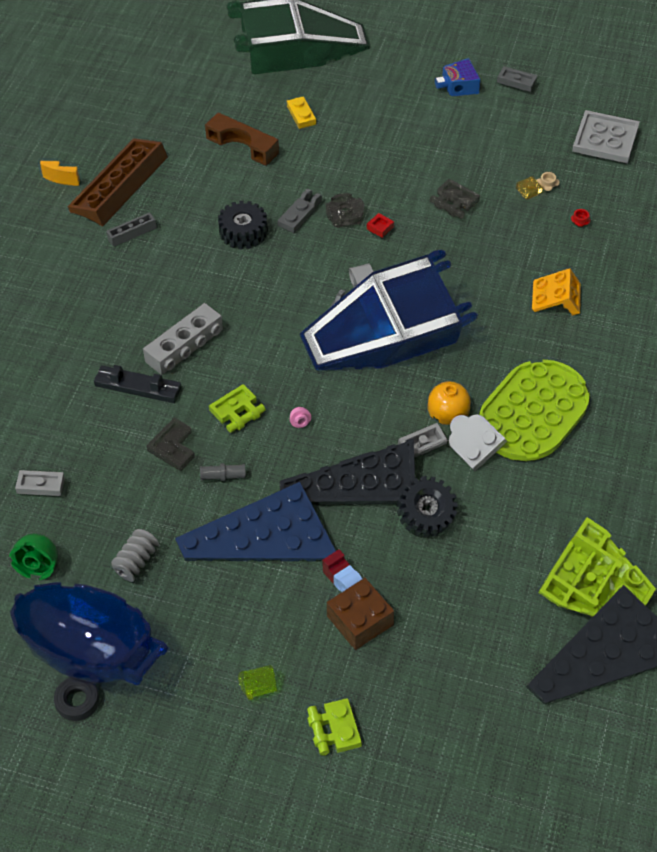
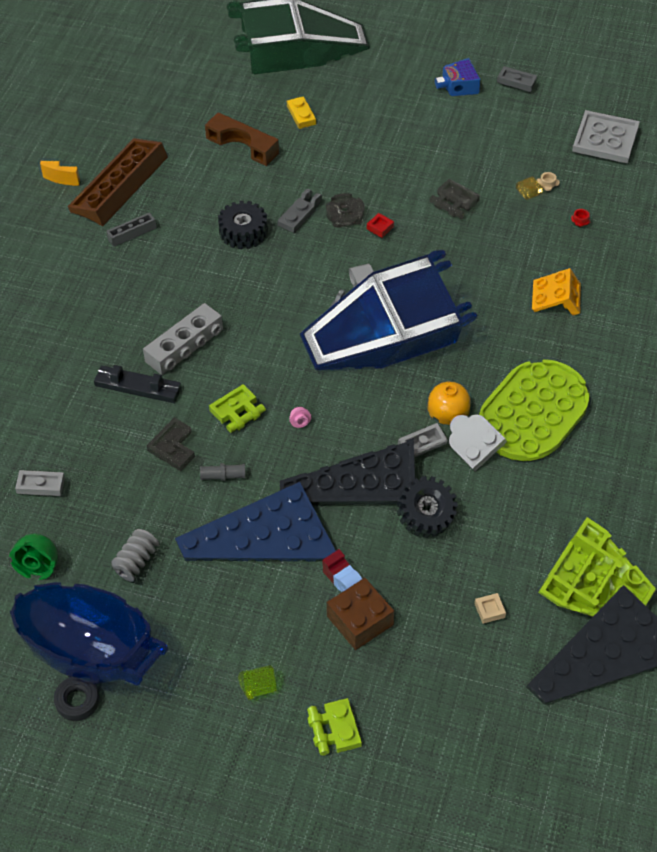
(490, 608): none -> tan plate

